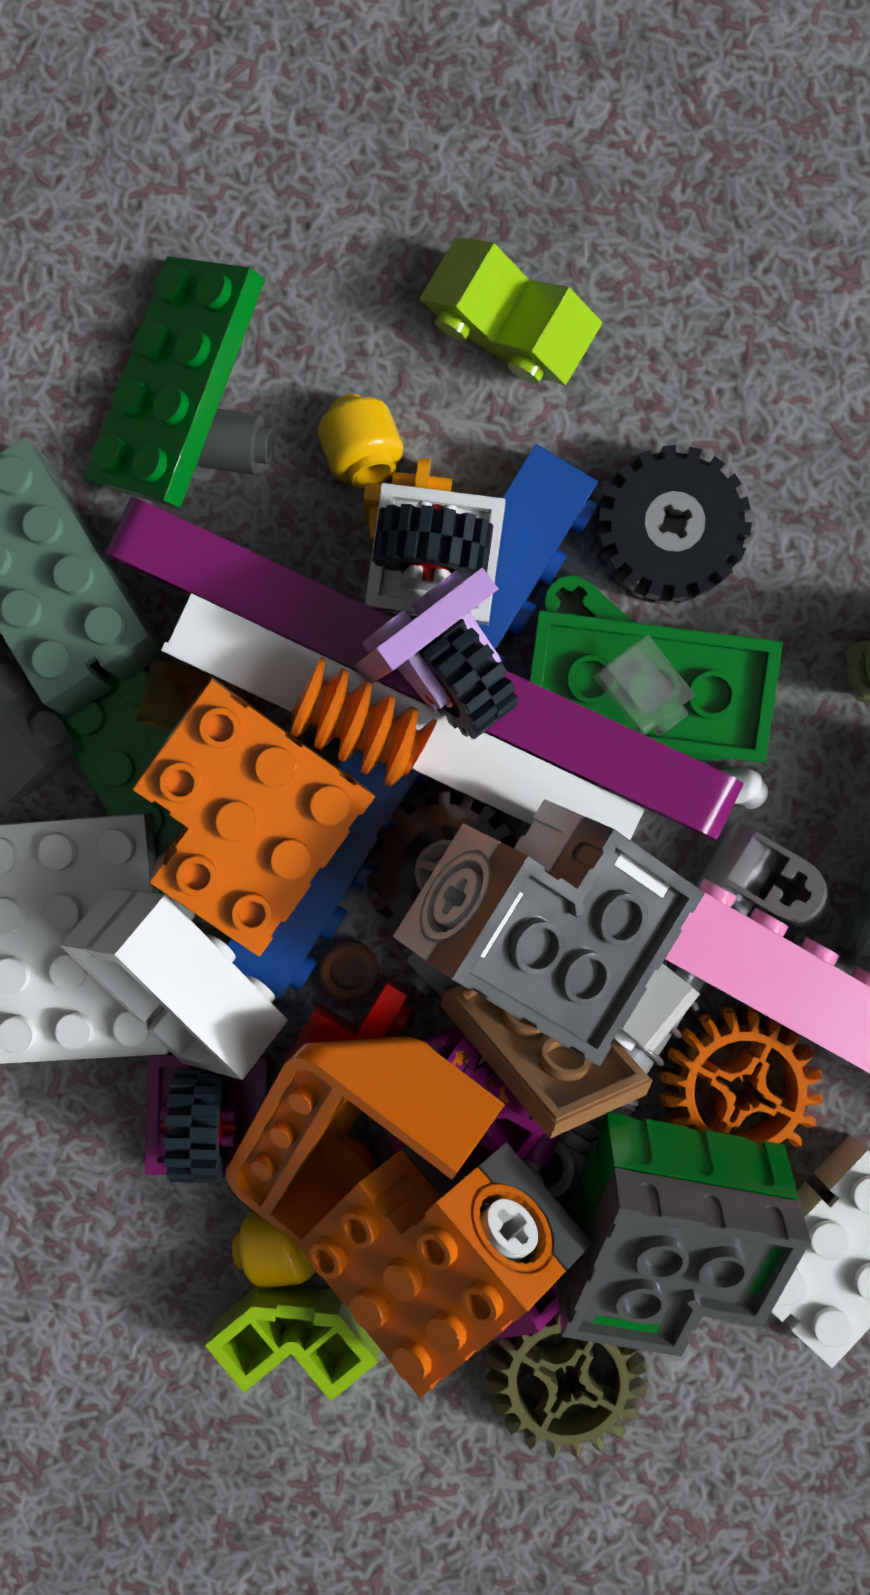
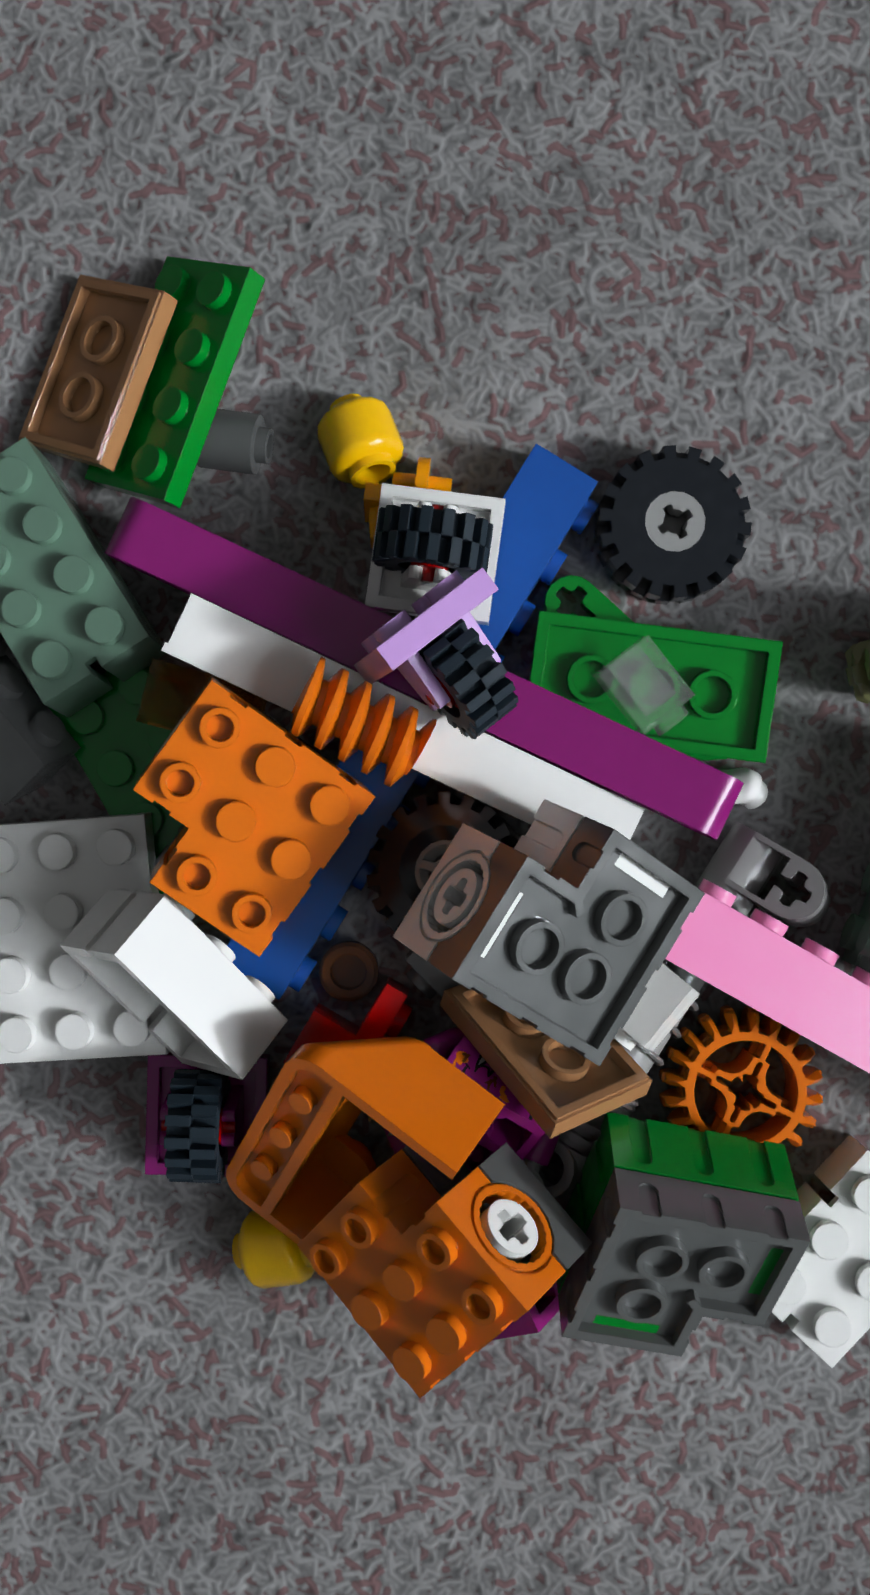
(98, 370): none -> medium nougat tile
(294, 1321): lime brick -> none
(523, 321): lime brick -> none
(547, 1418): olive gear -> none

